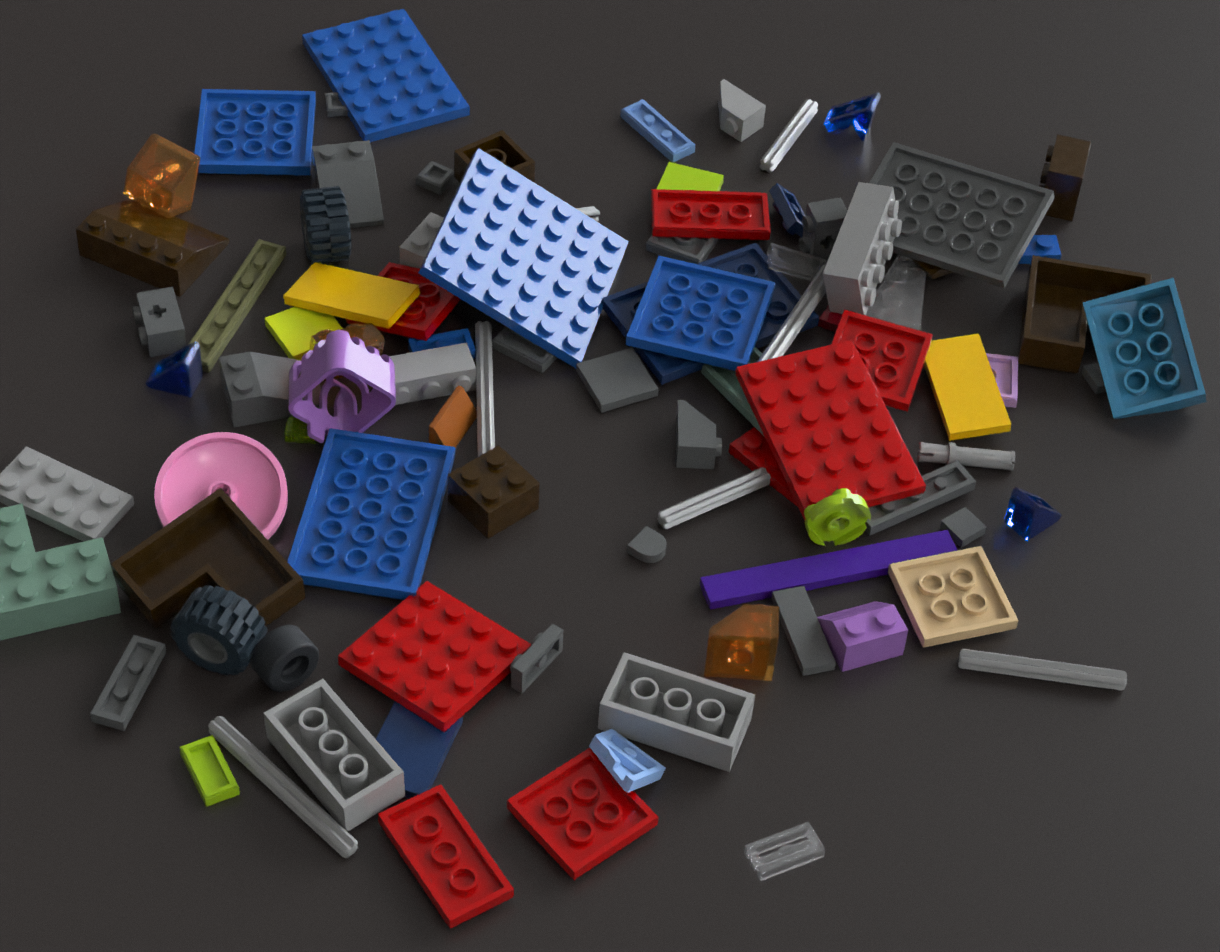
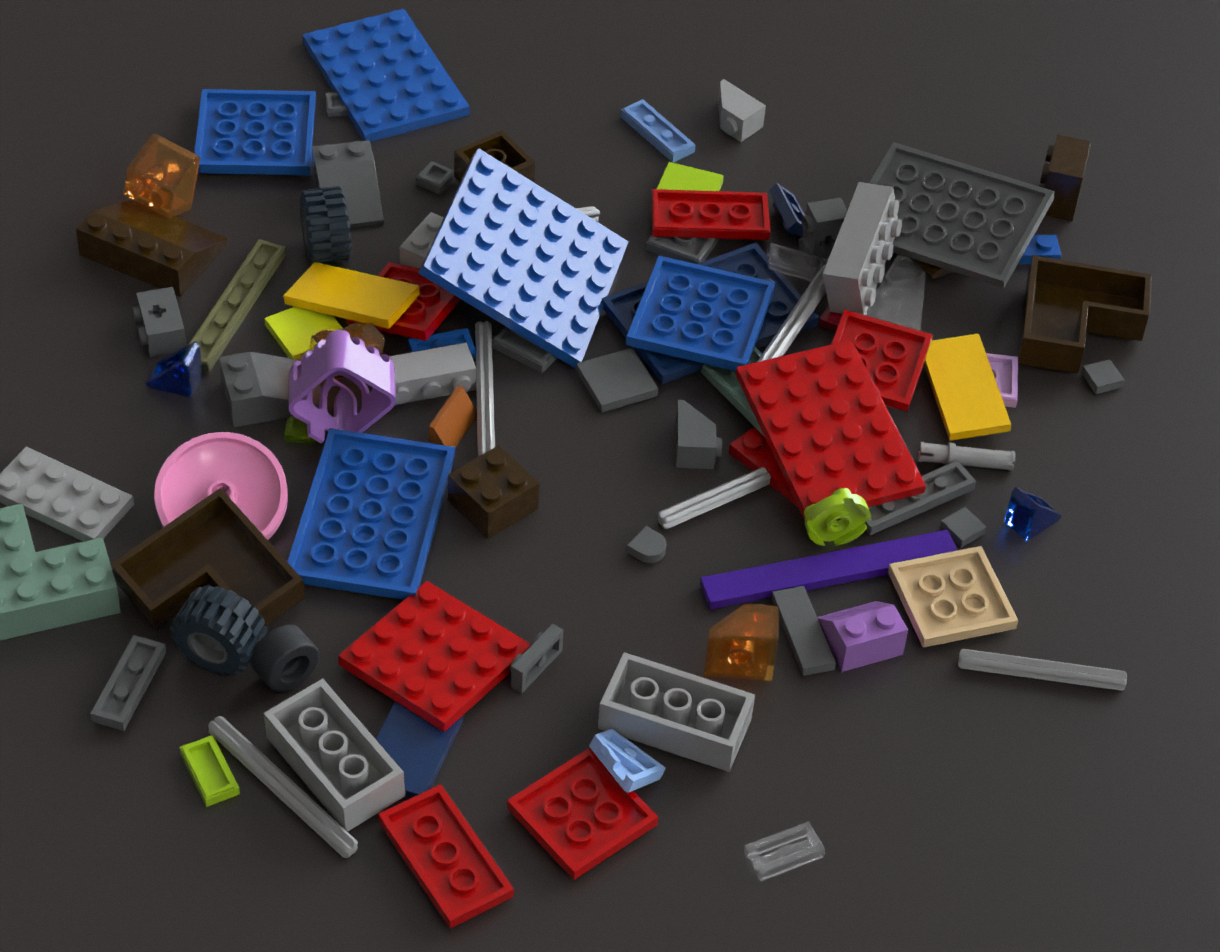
(788, 135): light grey axle -> none
(855, 112): clear blue slope -> none
(1145, 350): dark azure slope -> none

